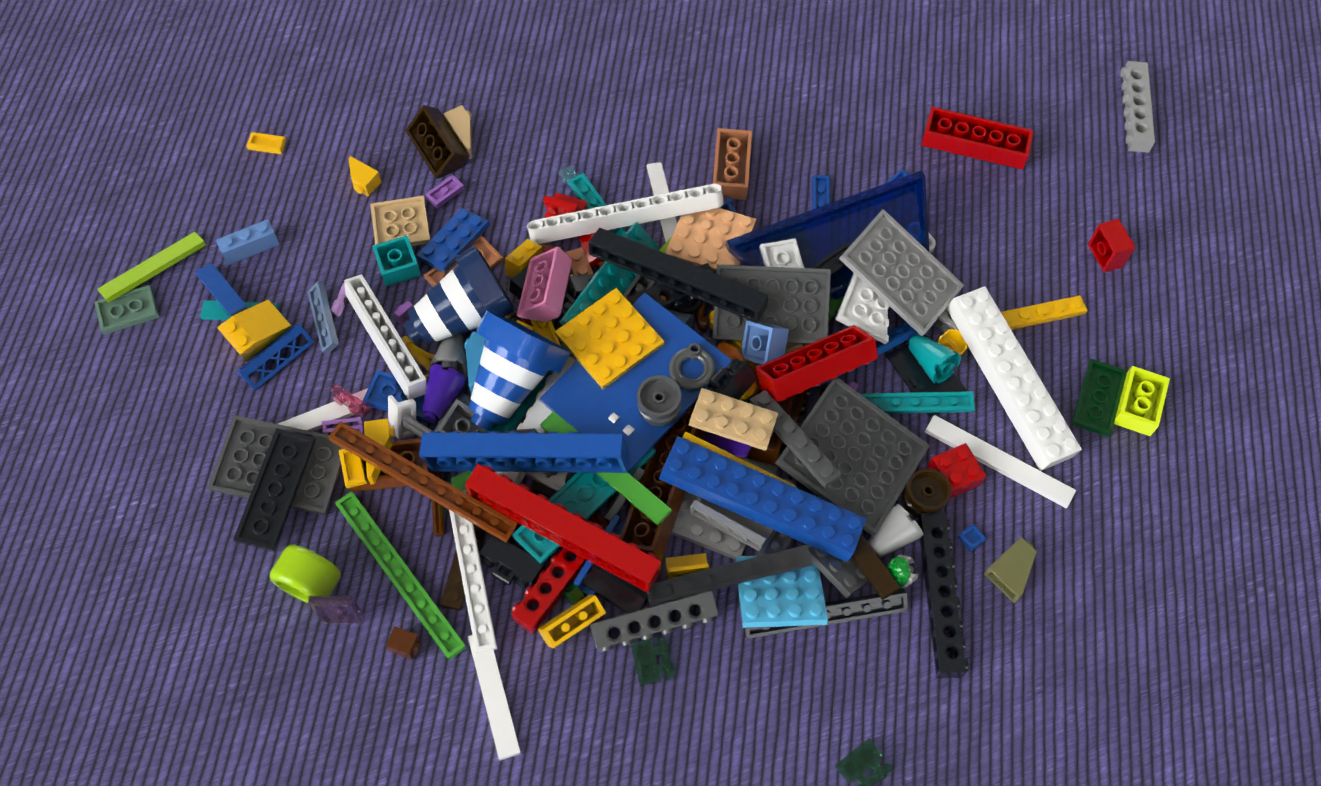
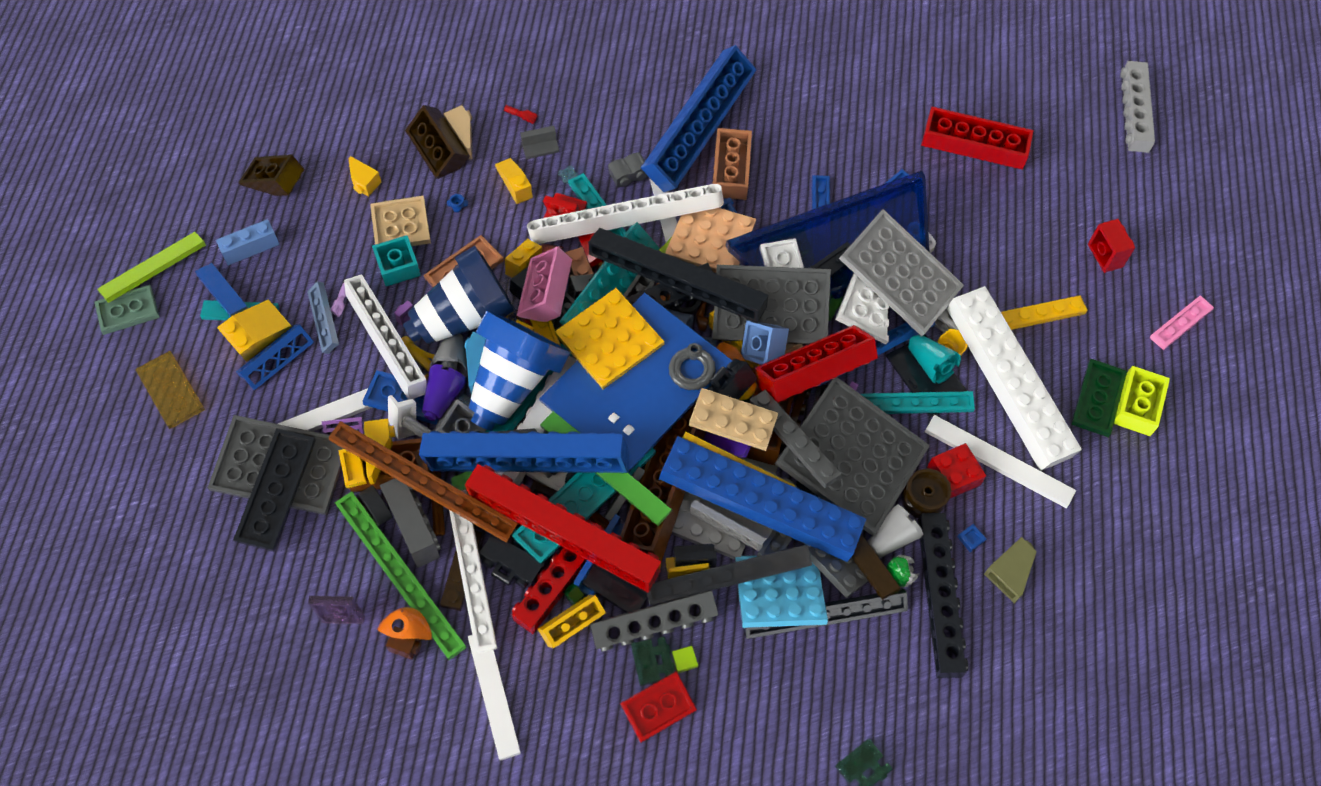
(170, 389): none -> clear yellow tile
(266, 143): yellow tile -> none
(272, 174): none -> dark brown slope
(304, 573): lime wheel -> none
(353, 403): clear pink plate -> none
(375, 505): none -> black tyre
(411, 522): none -> dark grey brick
(414, 624): none -> orange piece
(444, 191): medium lavender plate -> none
(452, 240): blue plate -> none
(457, 198): none -> blue plate
(515, 180): none -> yellow slope
(525, 115): none -> red piece
(539, 142): none -> dark grey panel
(627, 169): none -> dark grey brick
(658, 706): none -> red tile
(659, 400): dark grey wheel -> none
(684, 659): none -> lime tile
(695, 555): none -> black panel
(698, 119): none -> blue brick
(1181, 322): none -> bright pink tile

